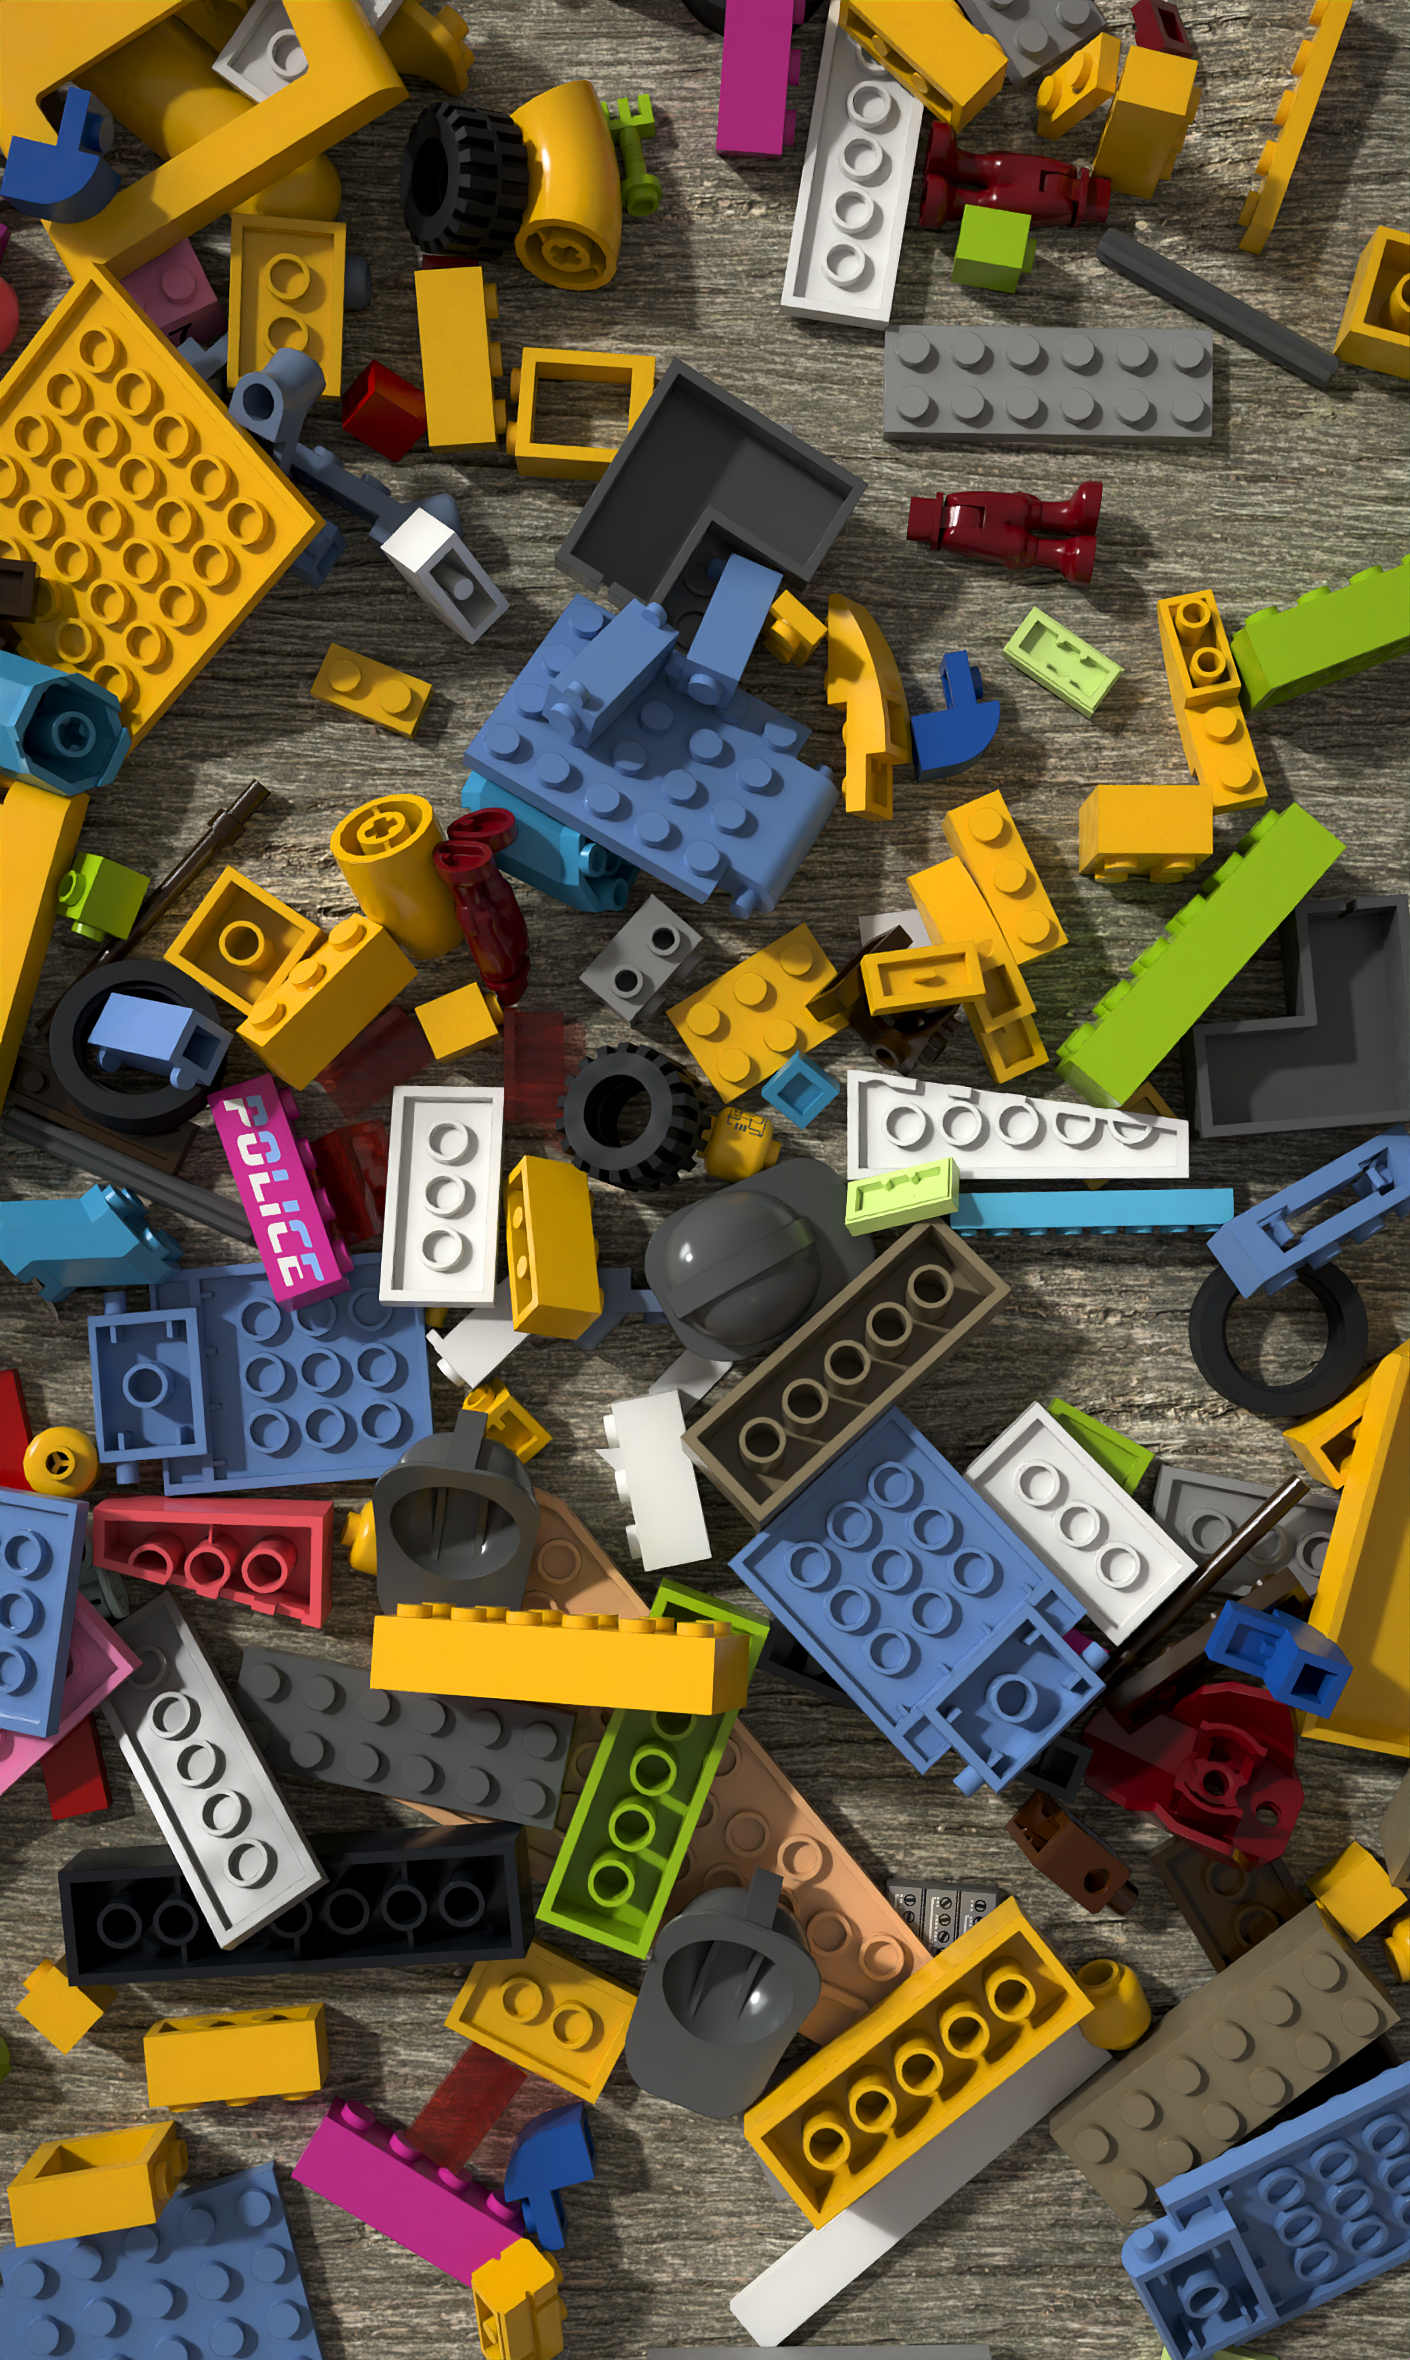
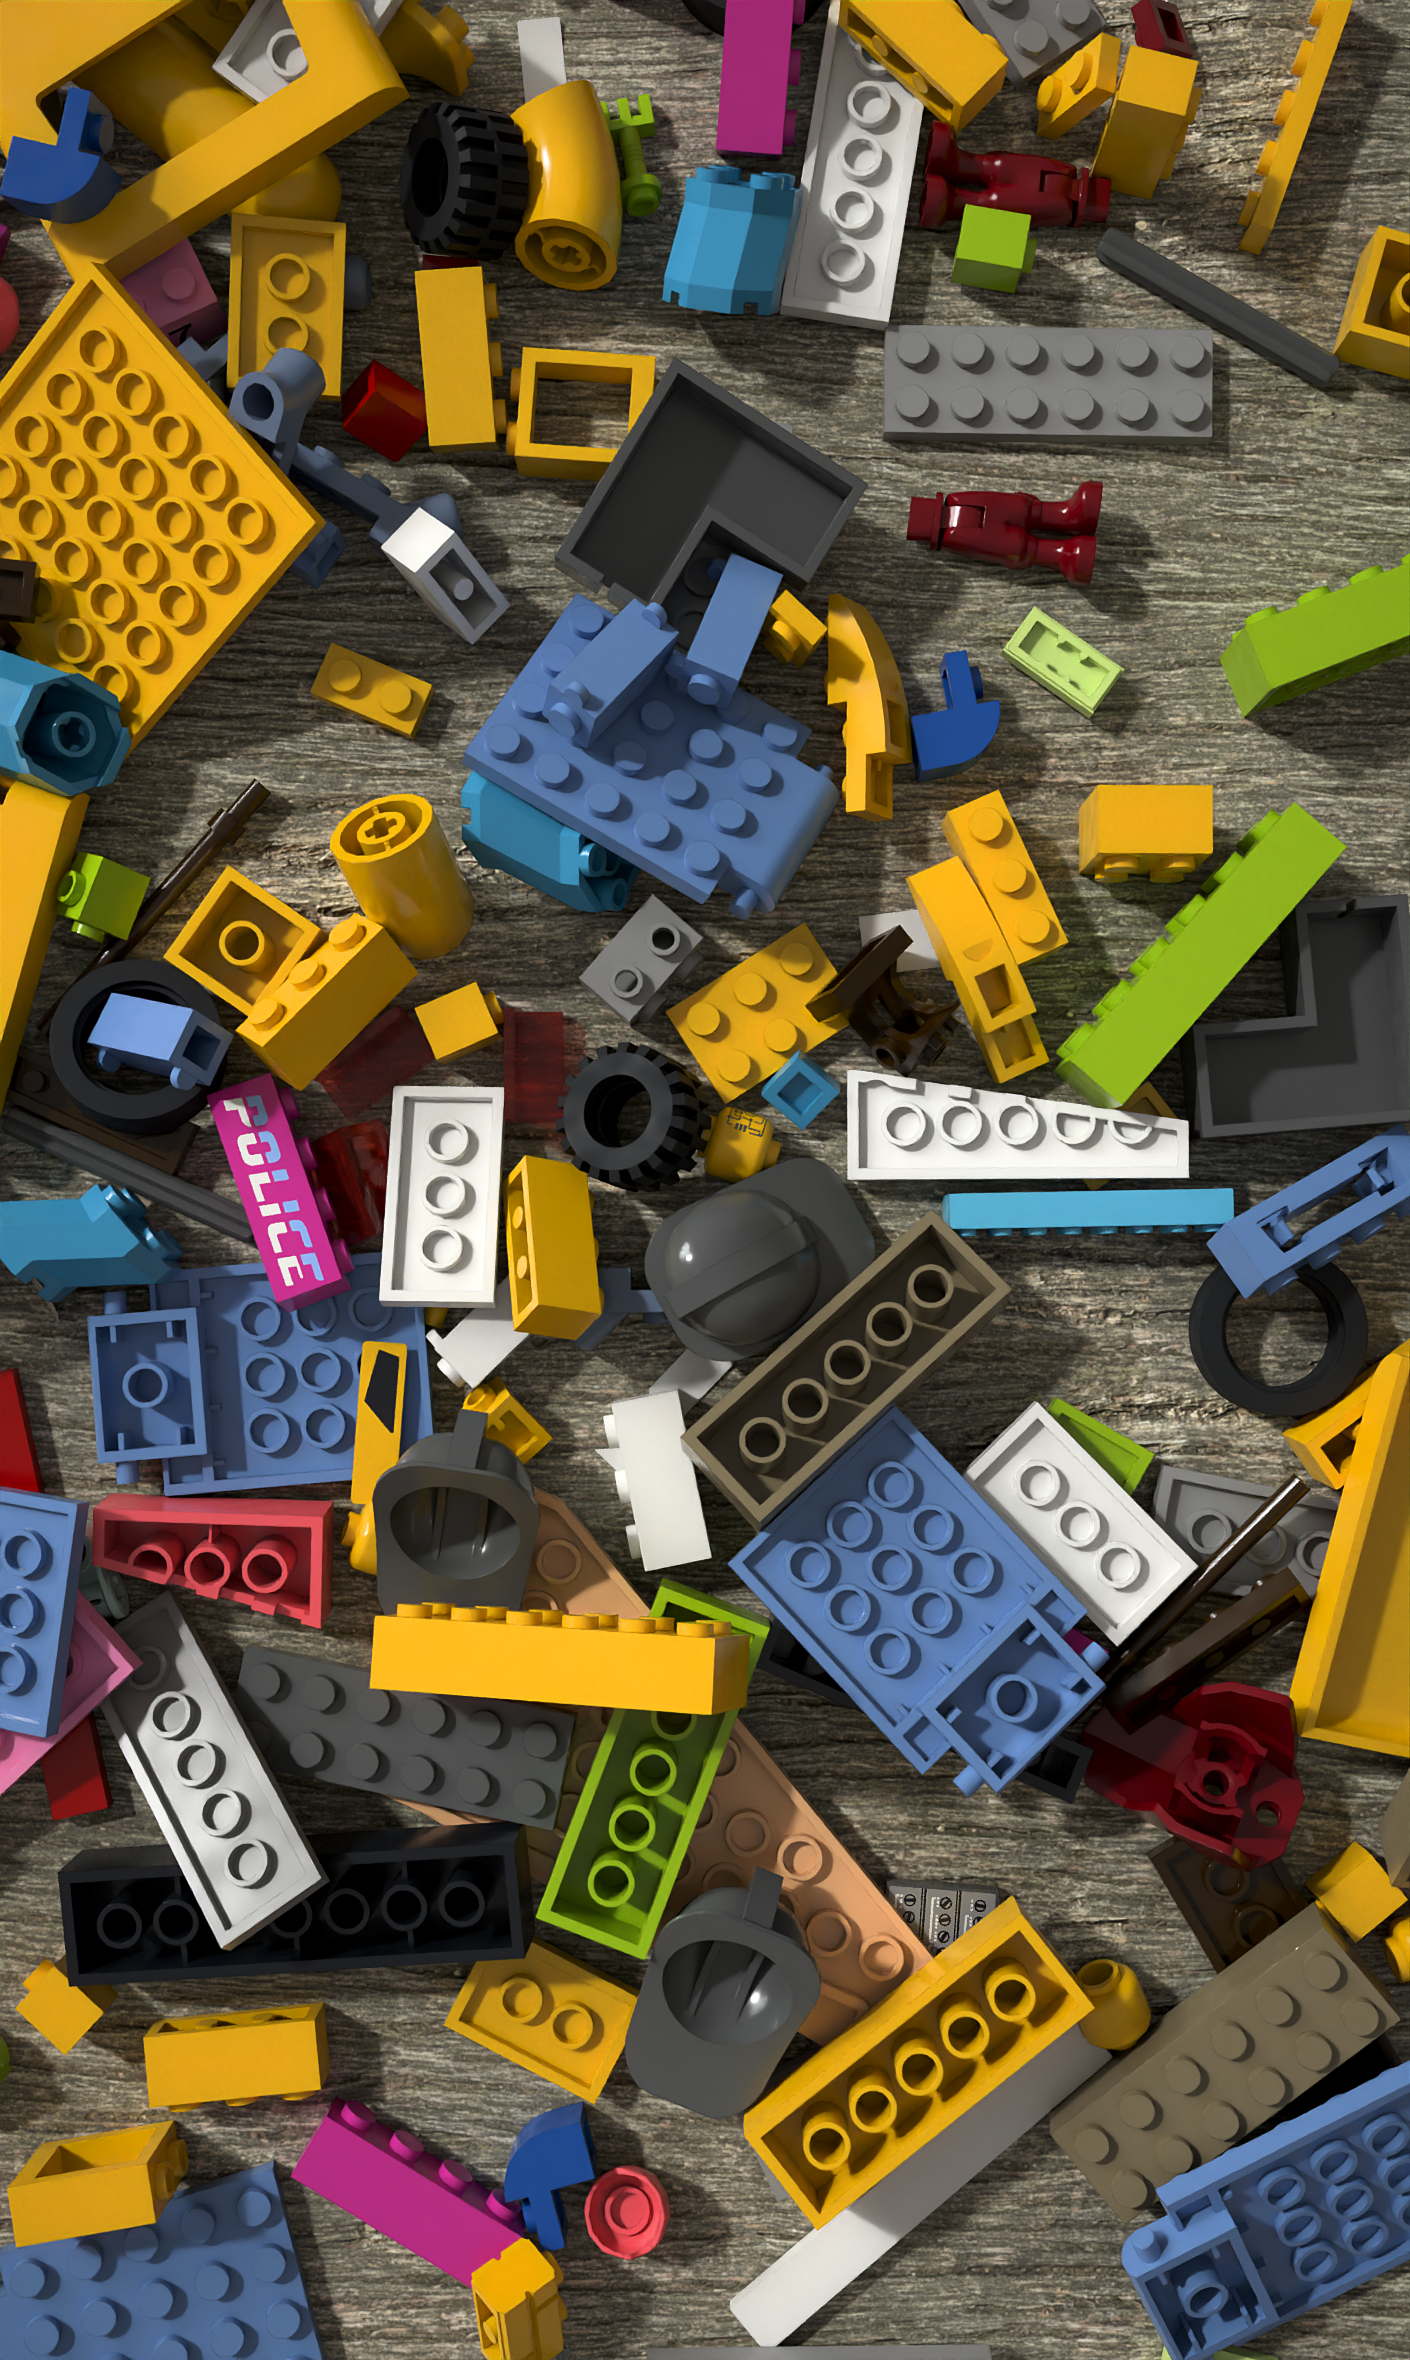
(82, 1465): yellow head -> none
(378, 1415): none -> yellow sticker
(464, 2107): clear red panel -> none
(486, 900): dark red piece -> none
(541, 55): none -> white sticker
(627, 2211): none -> coral hair
(733, 240): none -> dark azure brick
(902, 1196): yellowish green plate -> none
(922, 977): yellow plate -> none
(1072, 1855): reddish brown torso -> none
(1206, 701): yellow slope -> none
(1287, 1653): blue brick -> none

